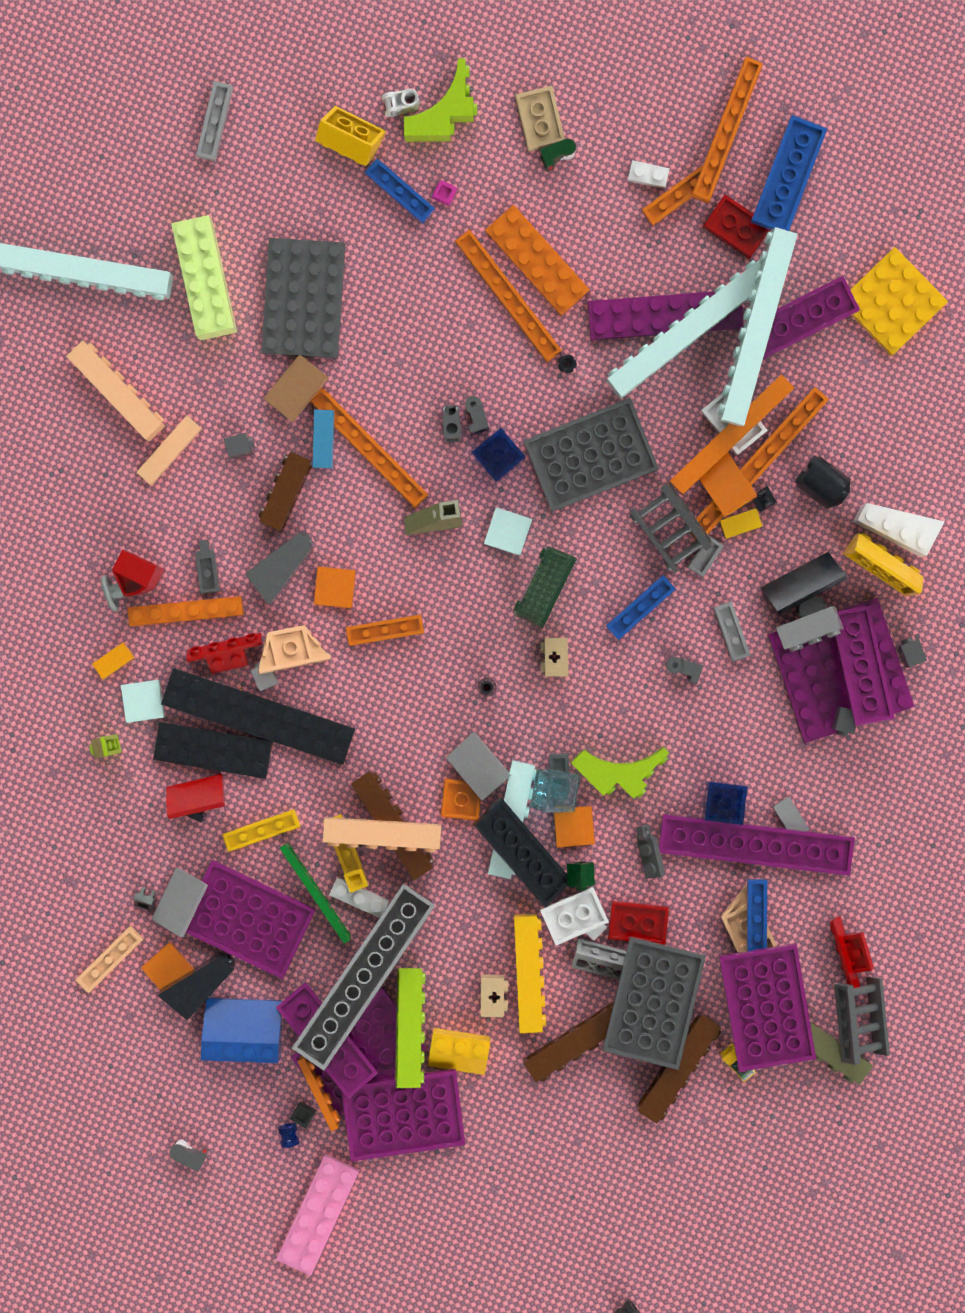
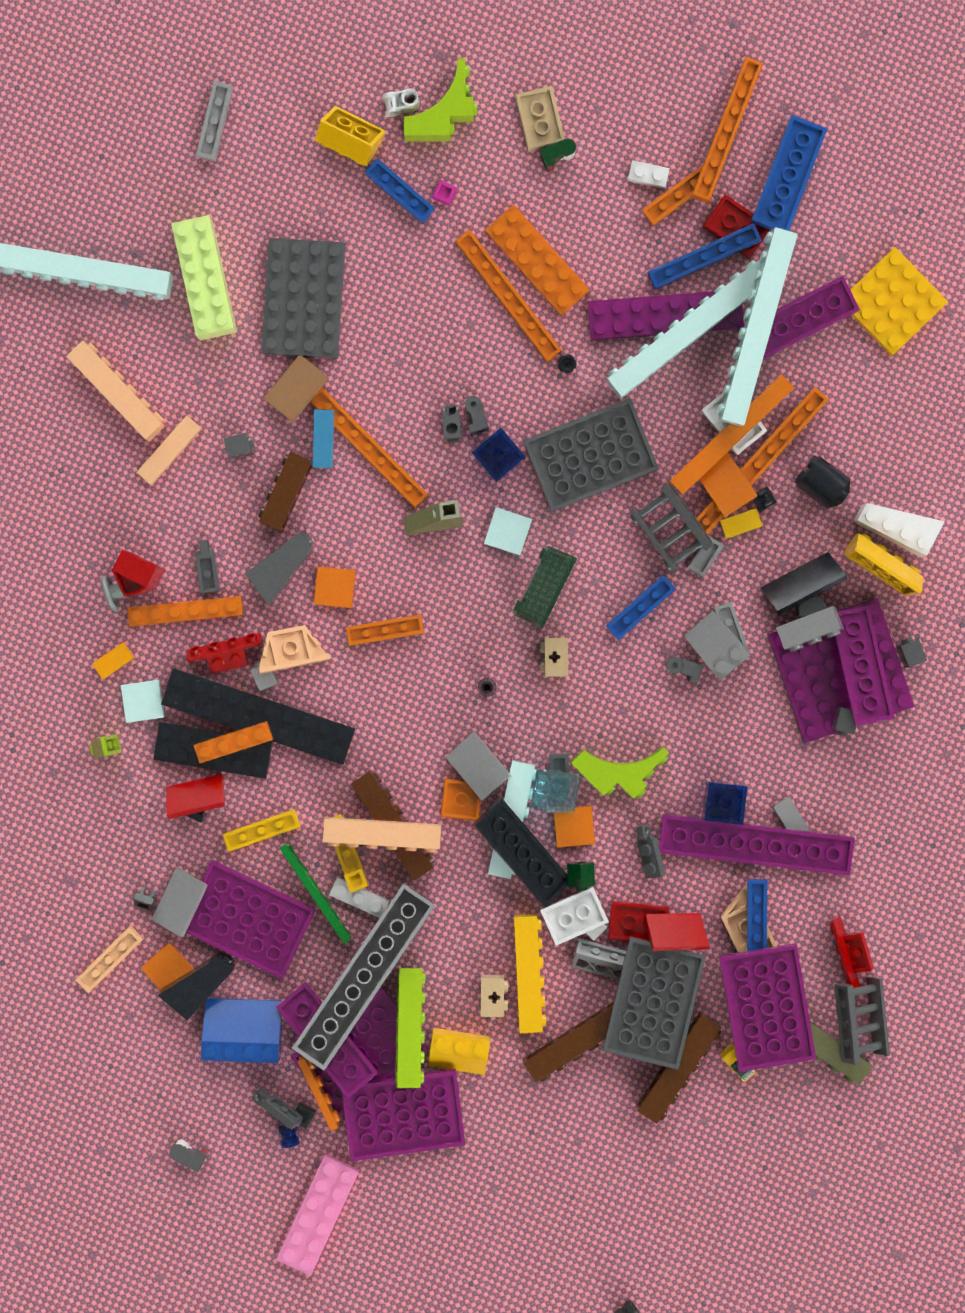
(233, 742): none -> orange plate
(277, 1108): none -> dark grey hinge
(676, 931): none -> red tile
(704, 256): none -> blue tile
(717, 645): none -> light grey slope

